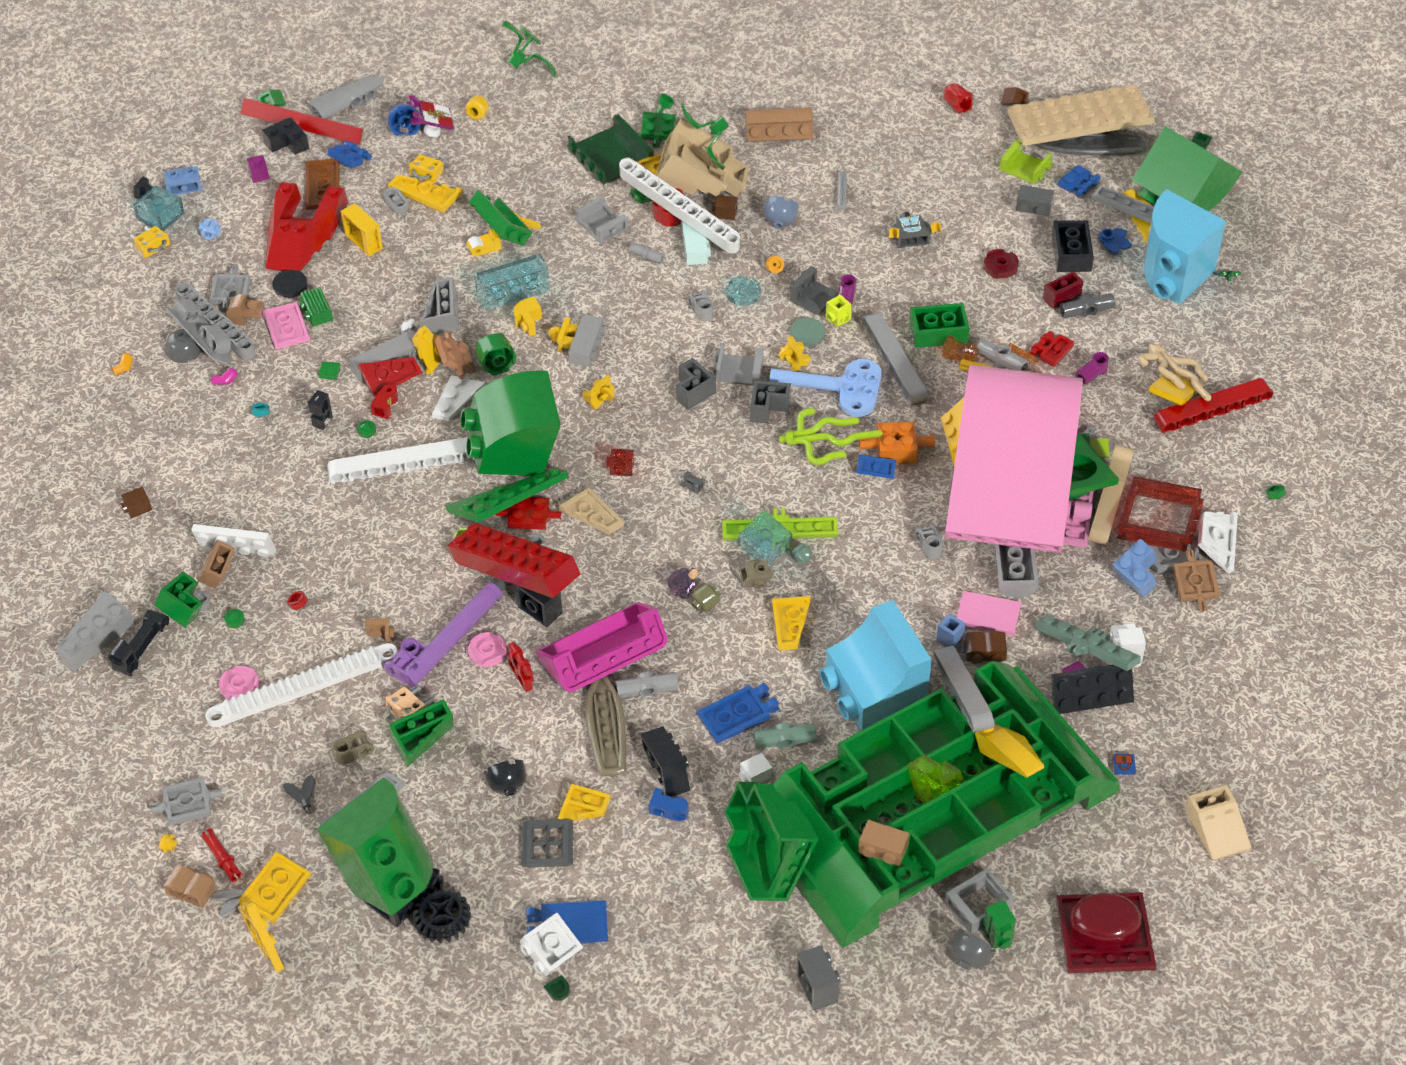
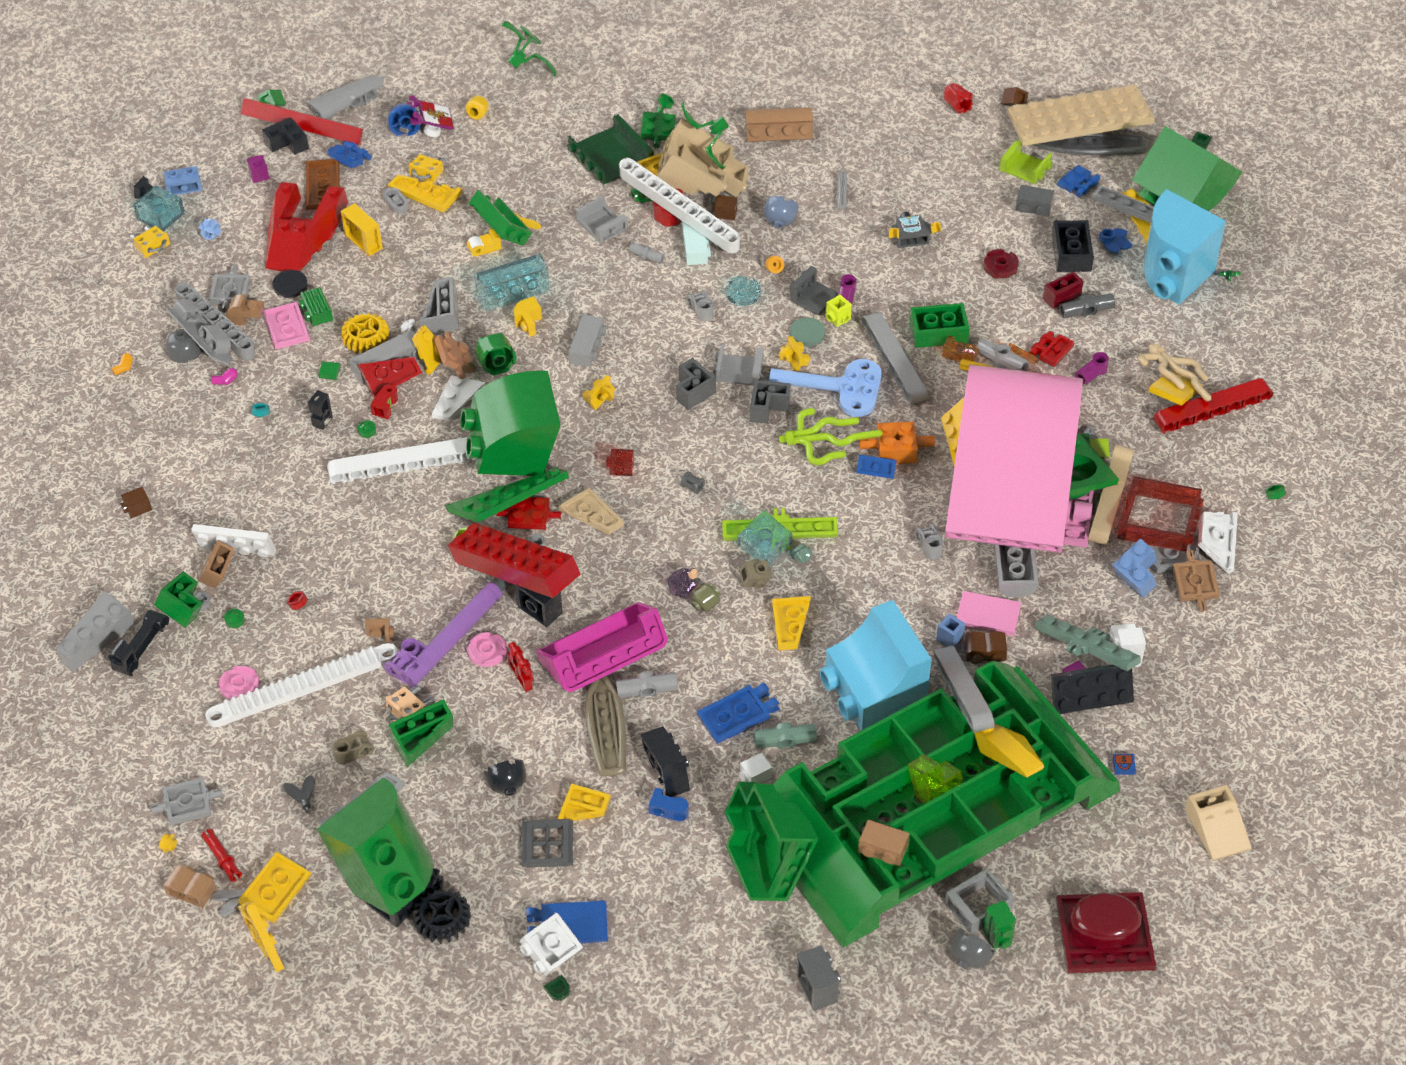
(364, 329): none -> yellow gear
(561, 334): yellow hips -> none

